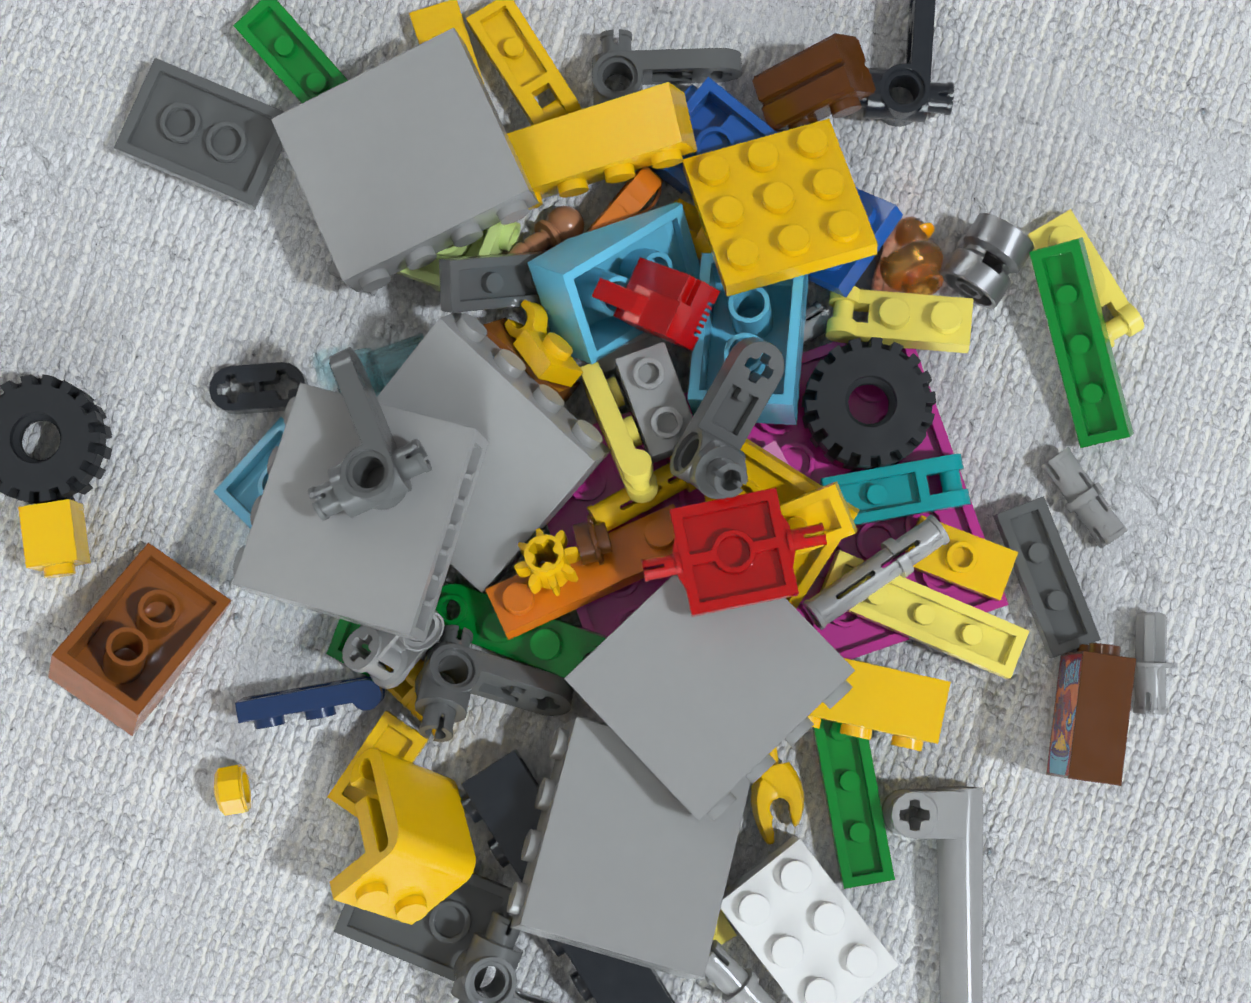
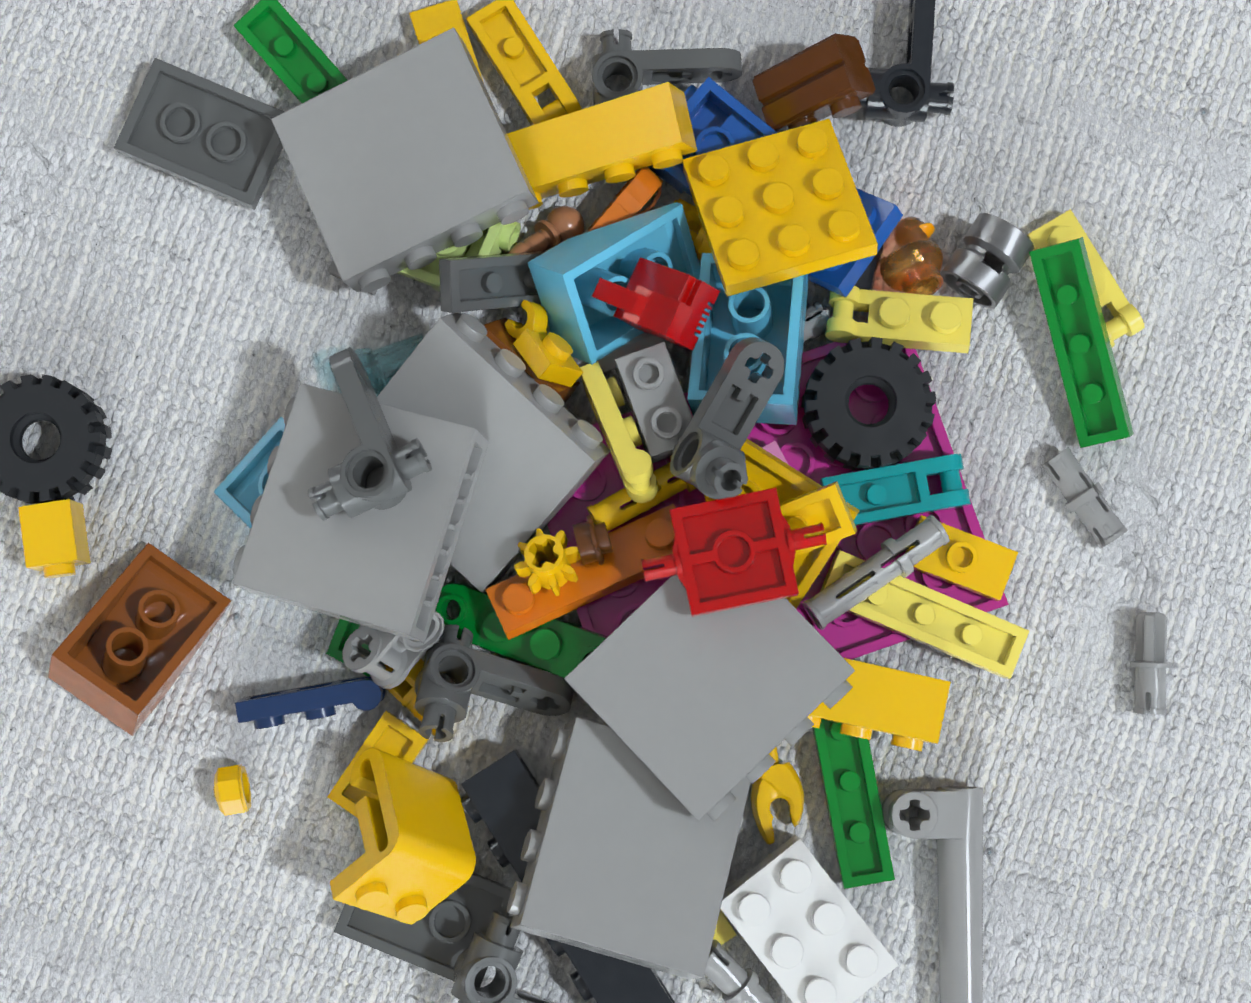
(257, 376): black beam -> none
(1047, 577): dark grey plate -> none
(1091, 714): reddish brown brick -> none

